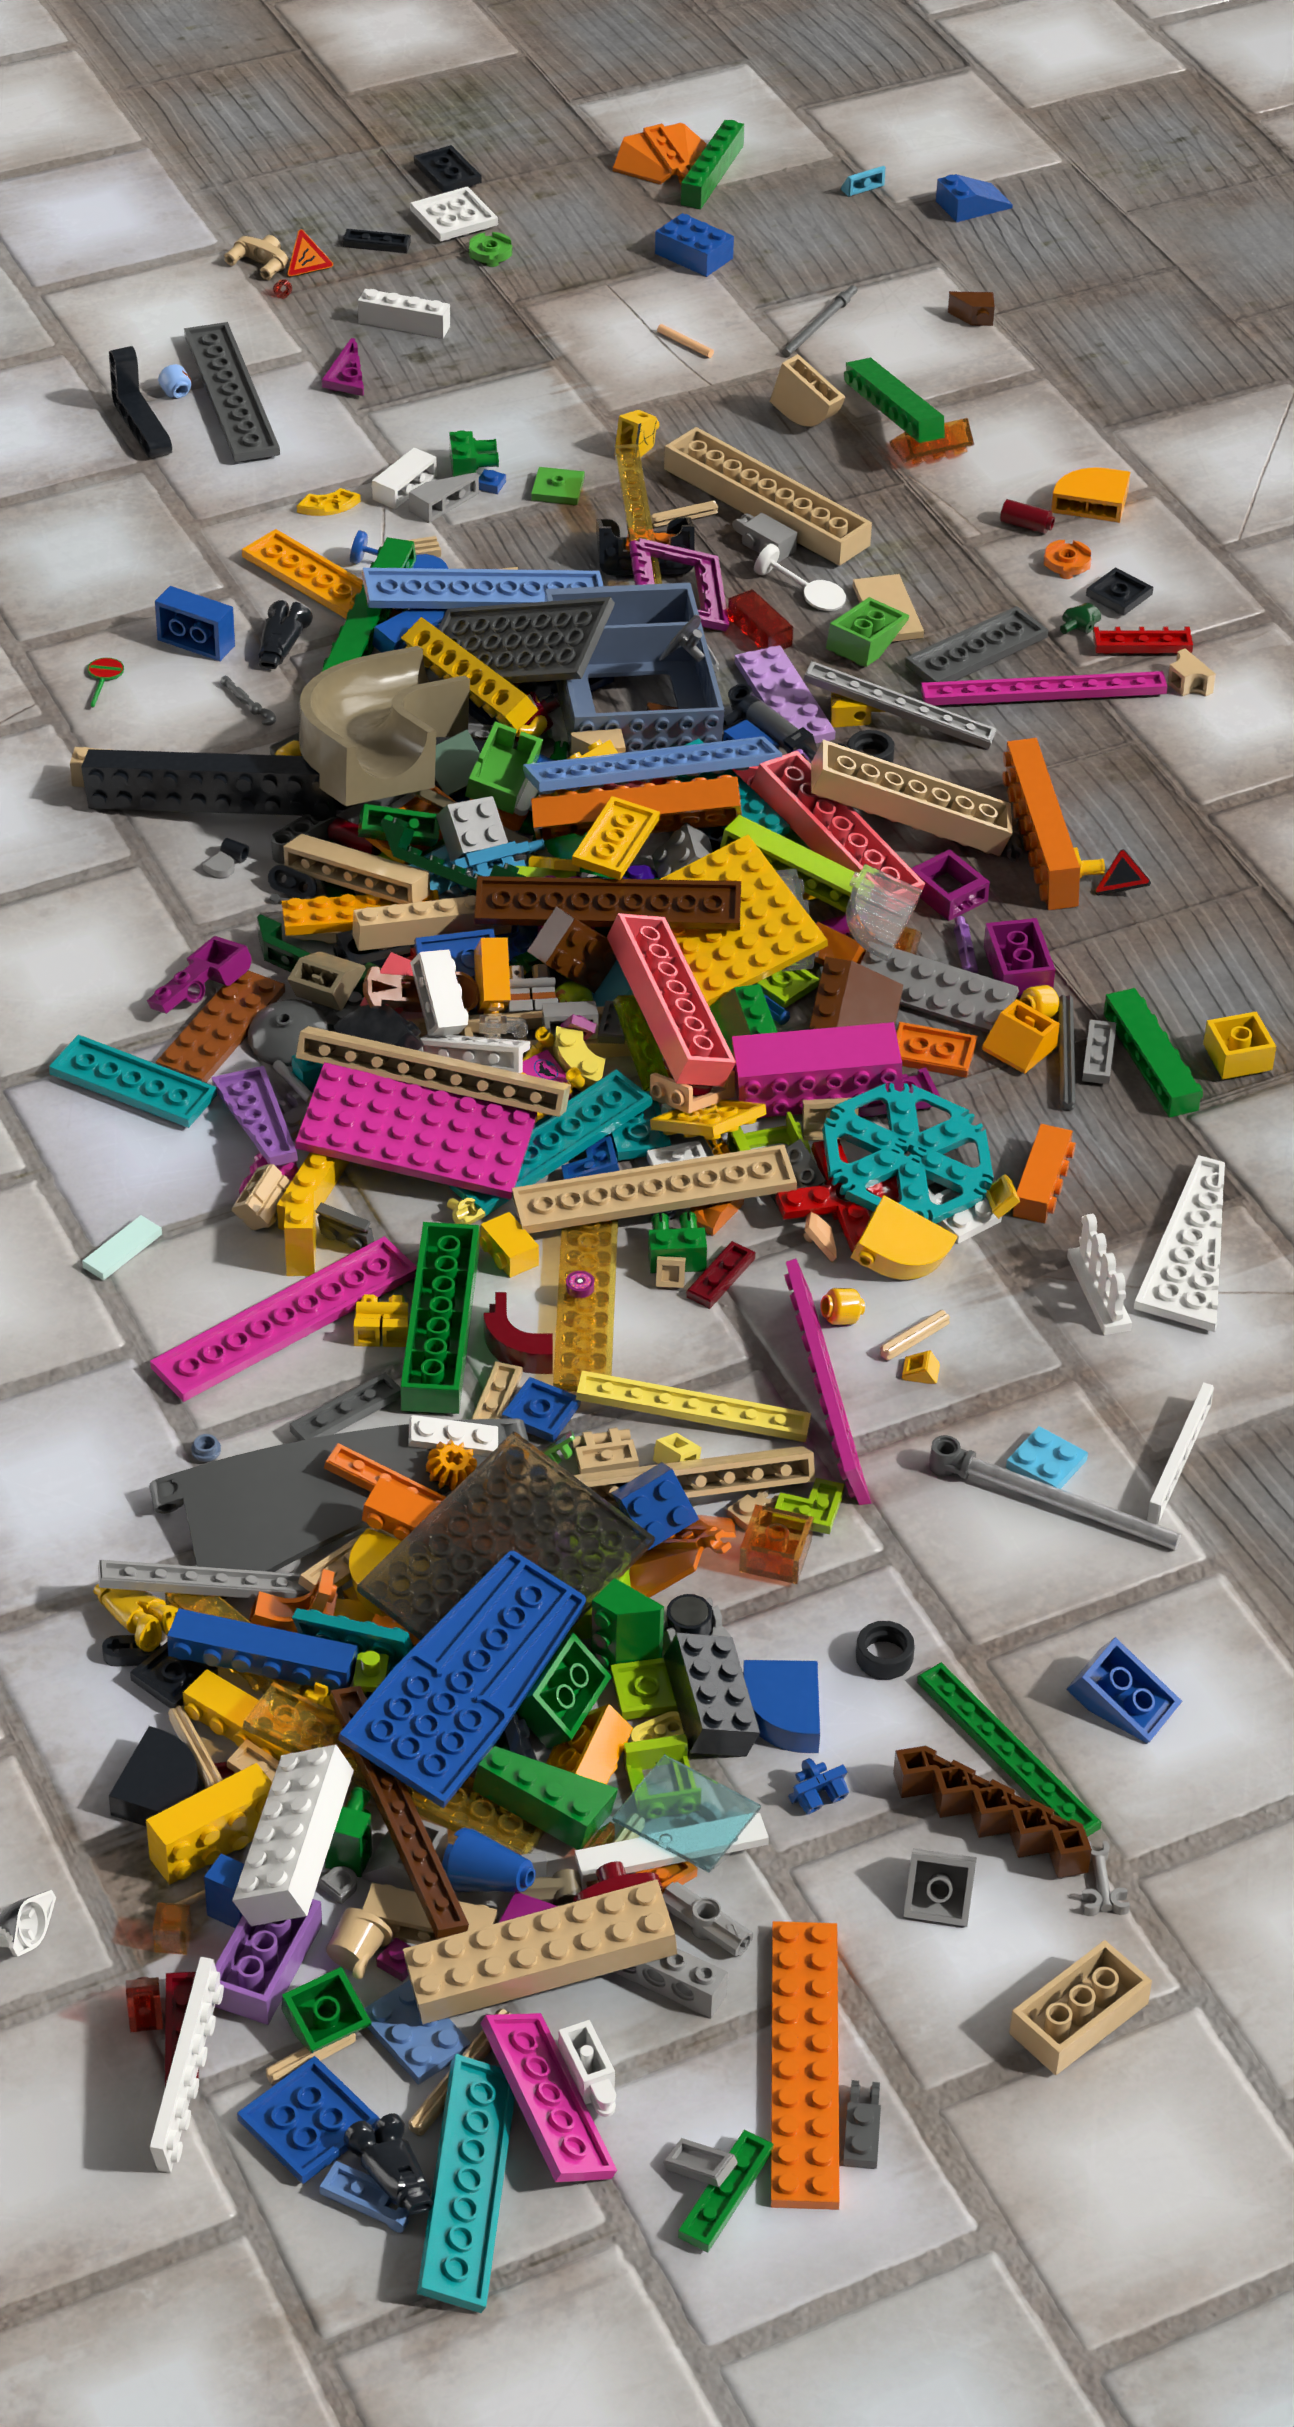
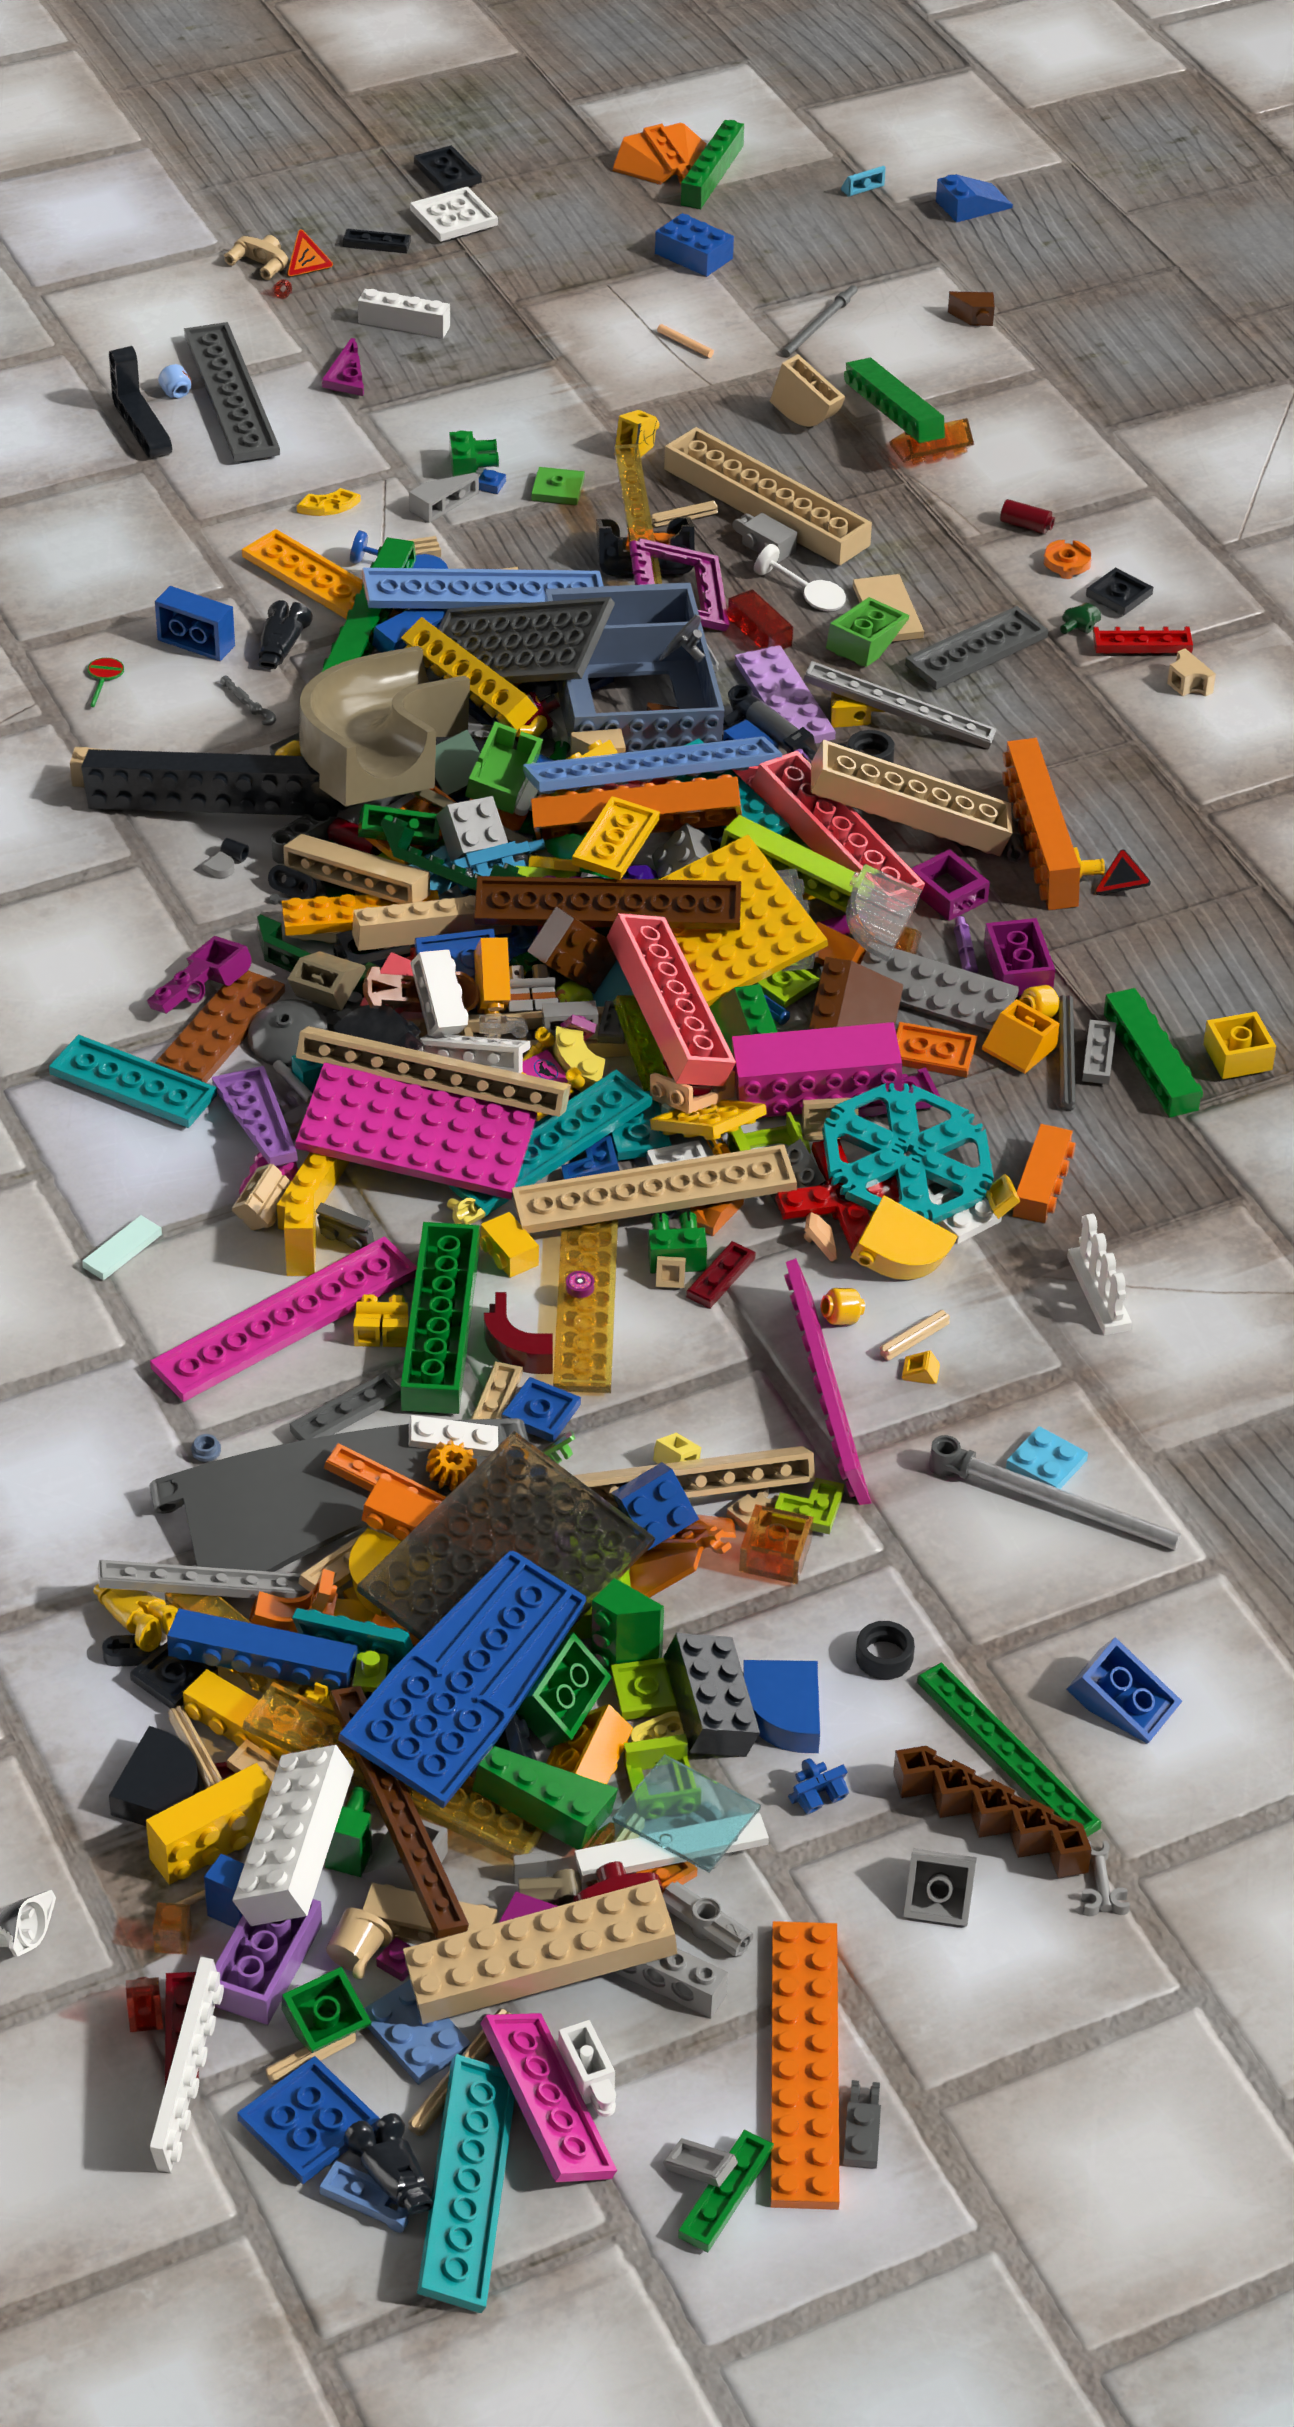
(339, 1883): light grey tile -> none
(404, 475): white brick -> none
(485, 1865): blue cone -> none
(490, 248): bright green plate -> none
(605, 1451): tan plate -> none
(692, 1616): piece -> none
(693, 1406): light yellow plate -> none
(1044, 688): dark pink plate -> none
(1080, 2007): tan brick -> none
(1092, 493): light orange brick -> none
(1180, 1453): white tile -> none
(1186, 1266): white wing -> none

